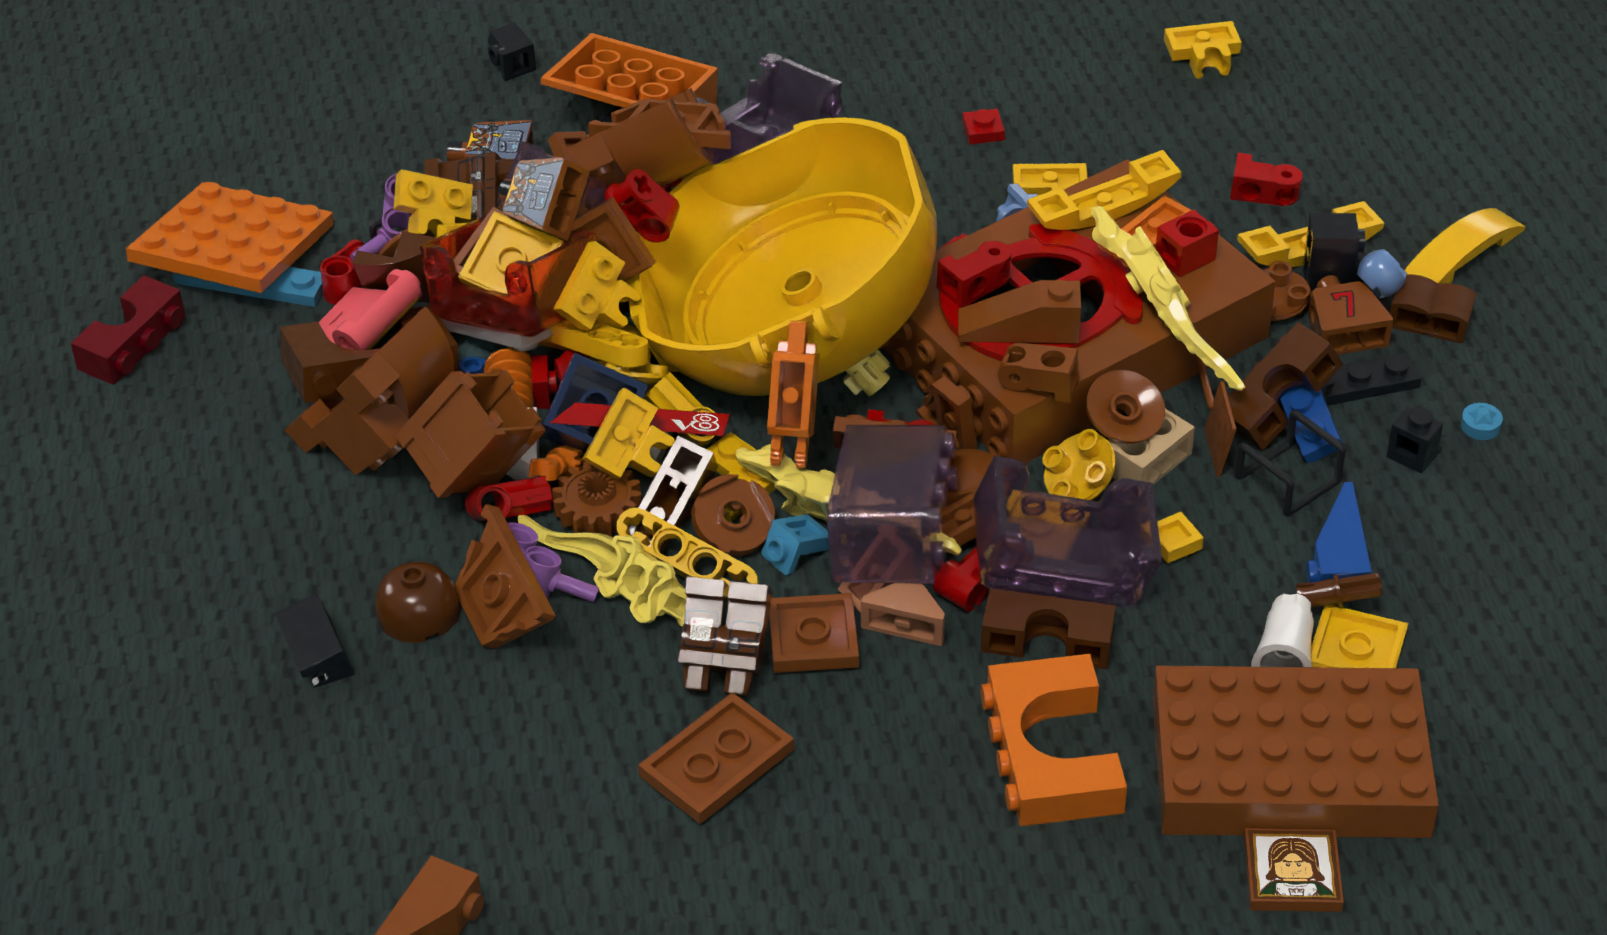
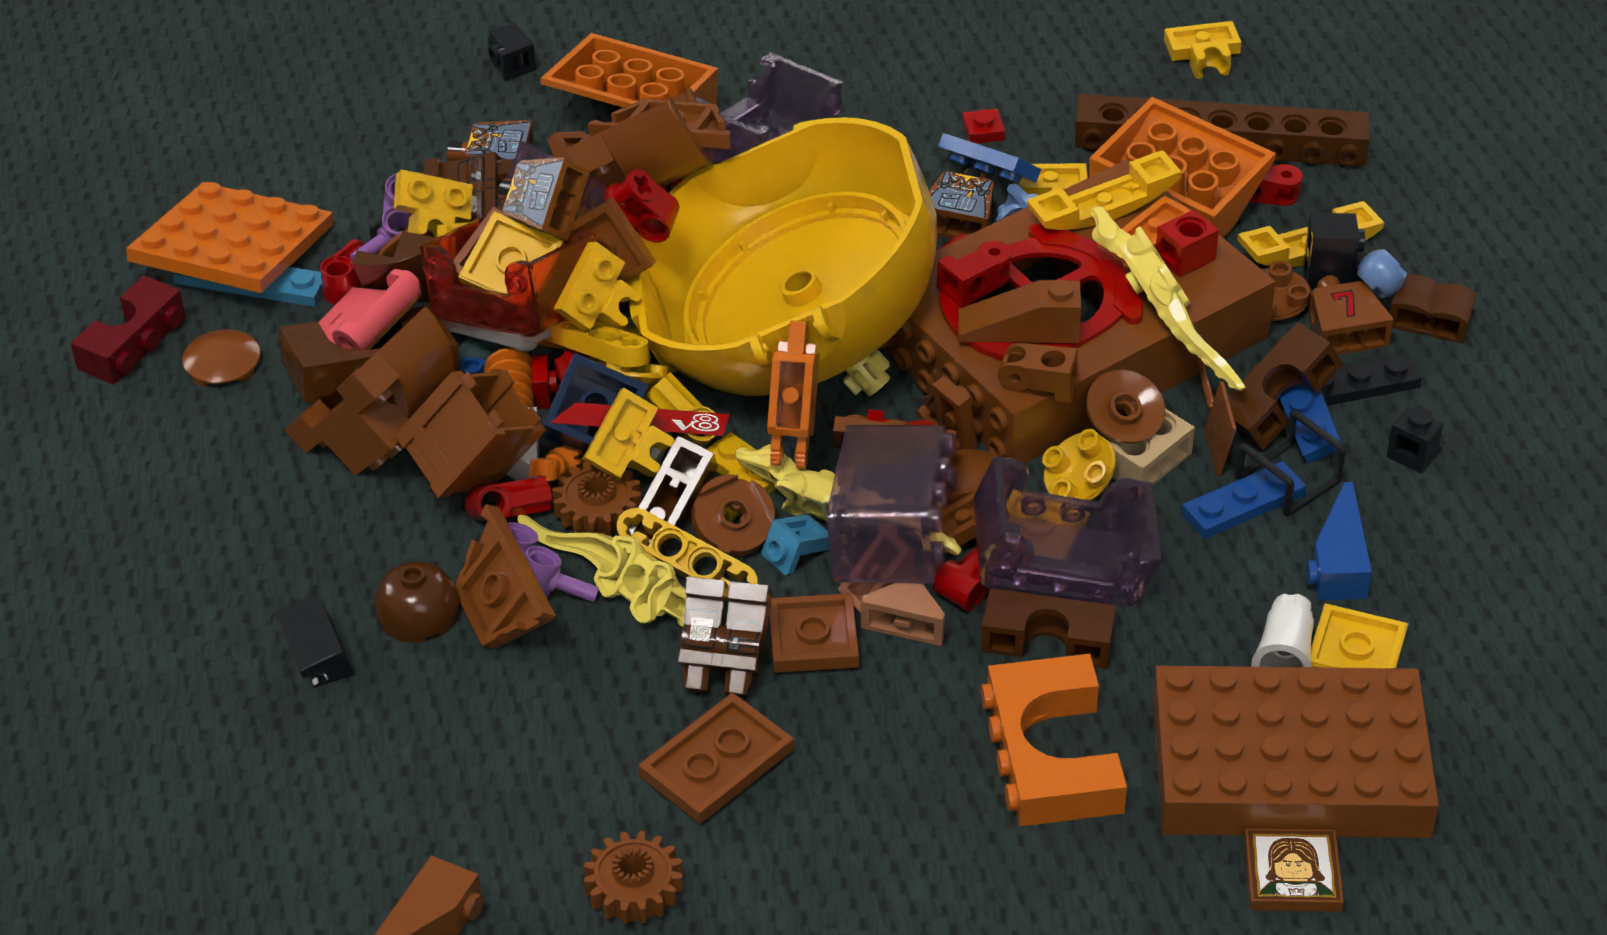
(221, 357): none -> dark orange dish
(633, 878): none -> dark orange gear
(962, 202): none -> torso
(988, 159): none -> blue plate
(1178, 537): yellow plate -> none
(1215, 165): none -> orange slope
(1240, 501): none -> blue plate
(1288, 131): none -> reddish brown brick
(1341, 590): reddish brown axle -> none
(1462, 243): yellow slope -> none
(1481, 421): dark azure tile -> none

